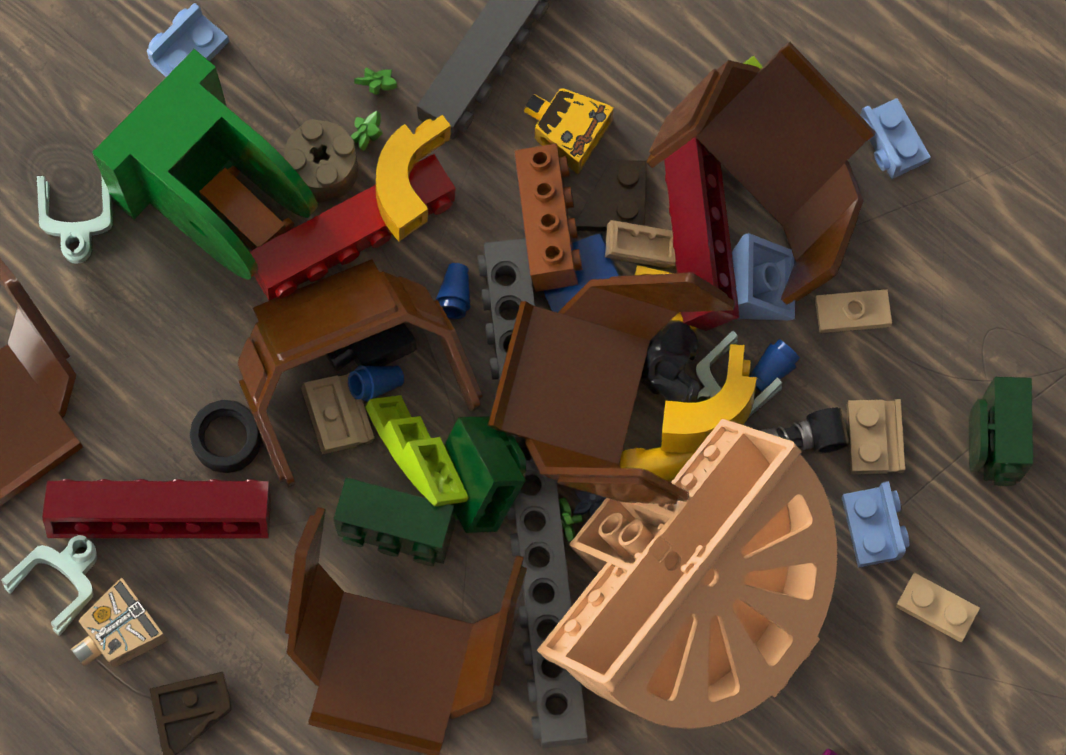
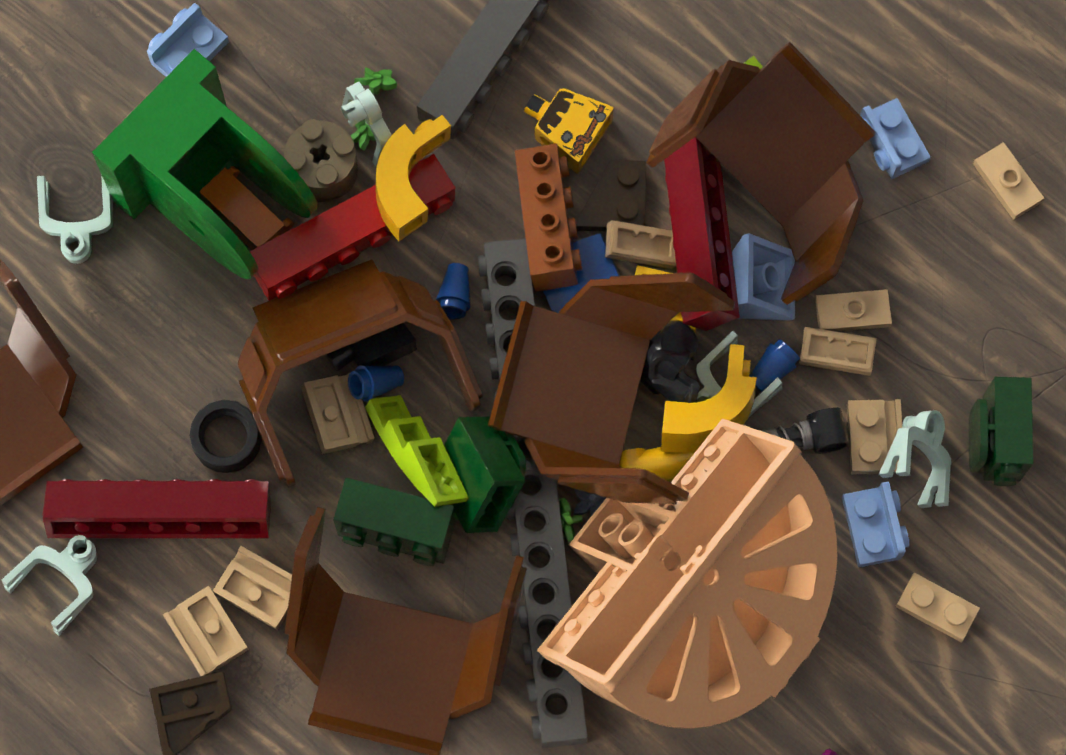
(117, 628): torso -> none
(205, 632): none -> tan plate
(256, 587): none -> tan plate
(362, 105): none -> light aqua piece
(837, 351): none -> tan plate
(926, 434): none -> light aqua piece
(1008, 181): none -> tan plate

